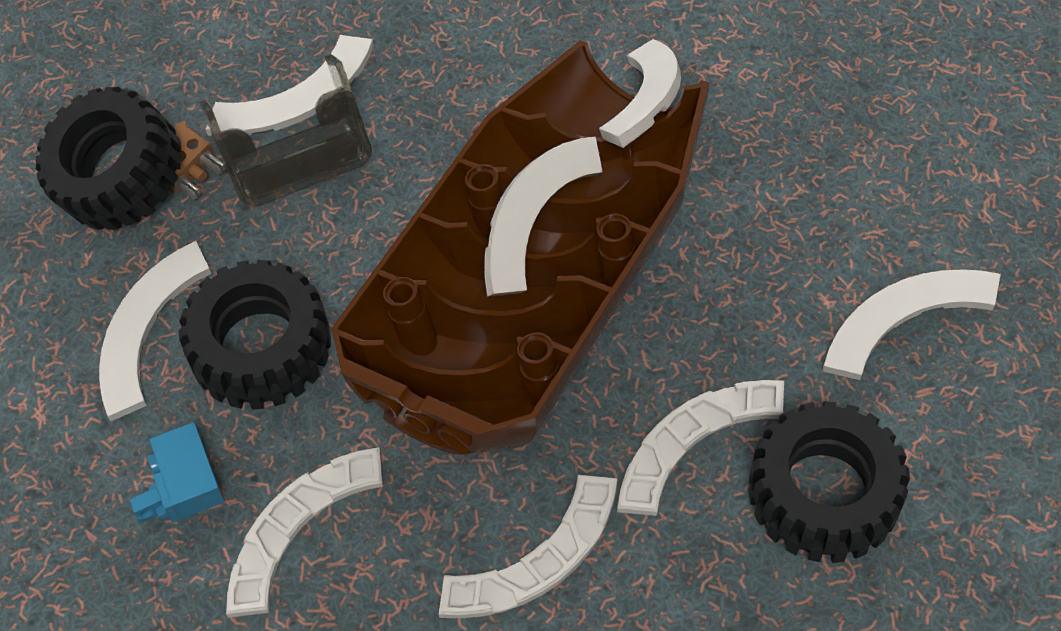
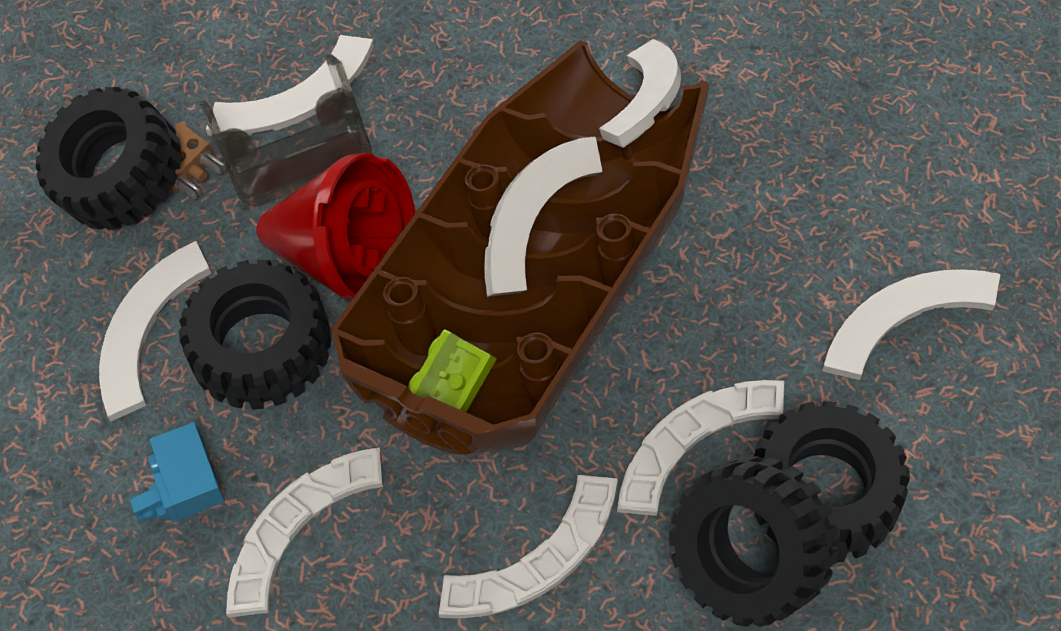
(341, 221): none -> red cone
(452, 371): none -> lime bracket
(716, 570): none -> black tyre

